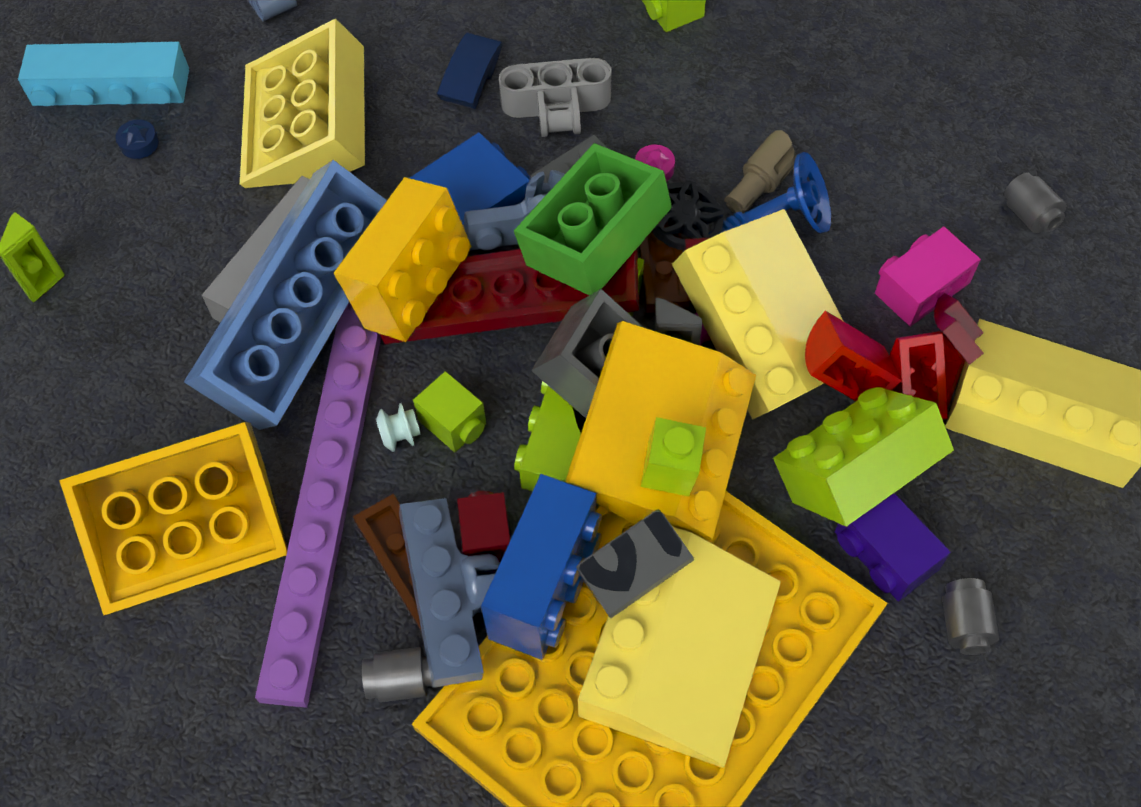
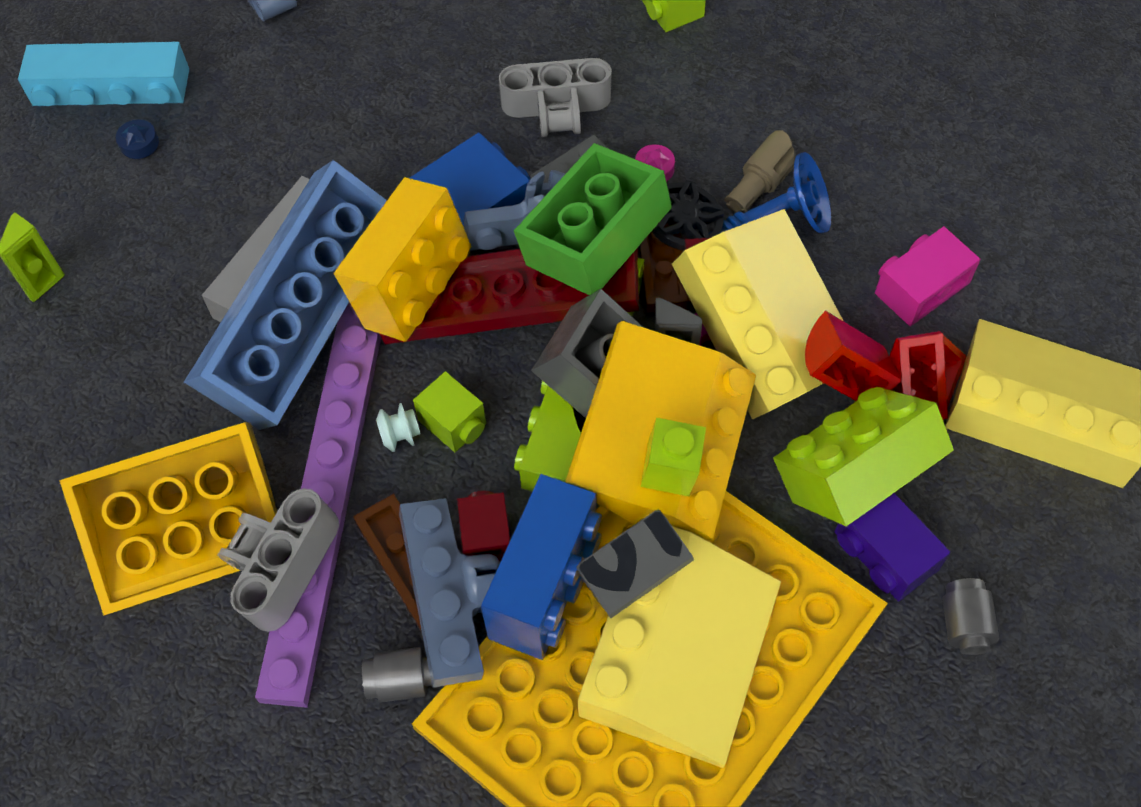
(263, 546): none -> light grey piece
(304, 108): light yellow slope -> none
(468, 70): dark blue slope -> none
(958, 327): dark red slope -> none
(1035, 203): flat silver brick -> none

